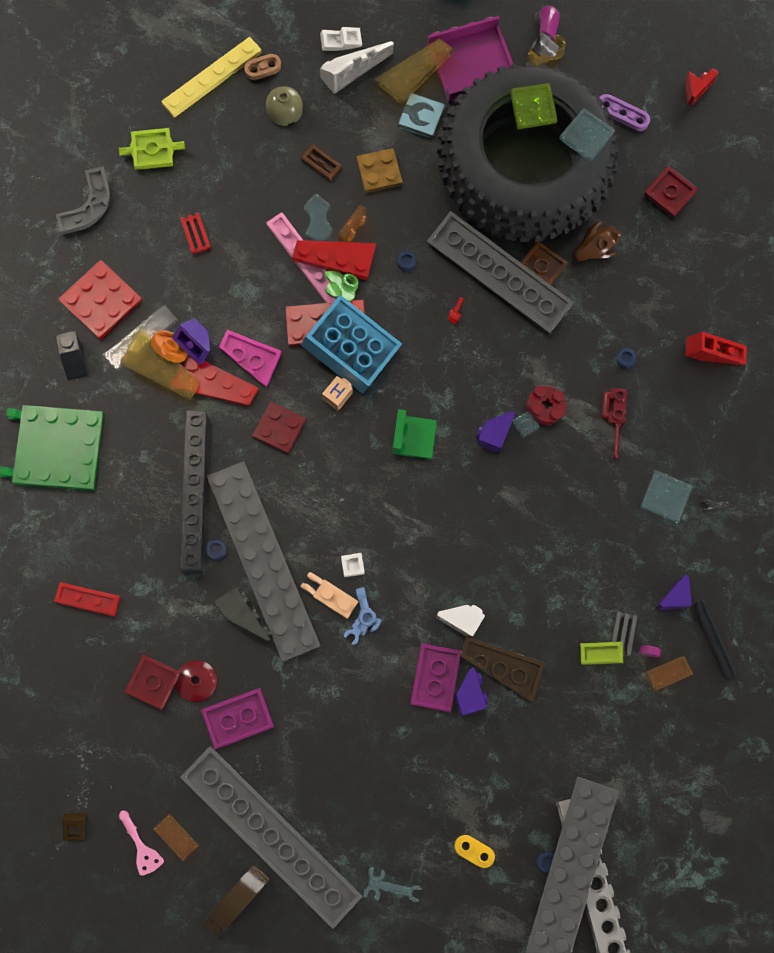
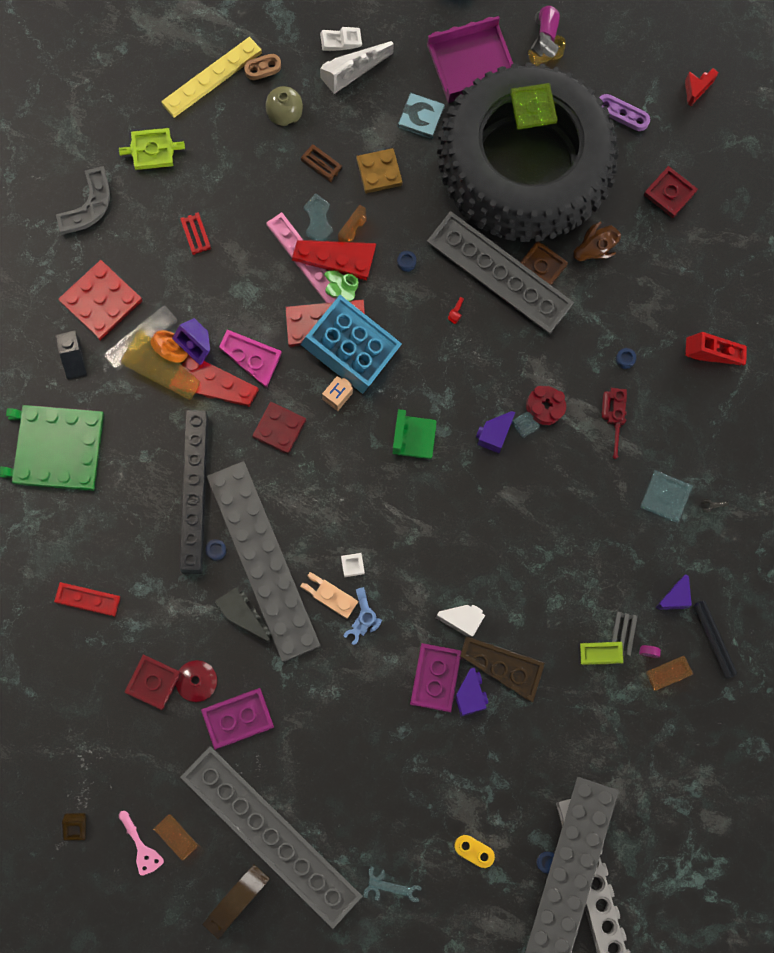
(412, 72): clear yellow wing -> none
(587, 134): clear light blue tile -> none

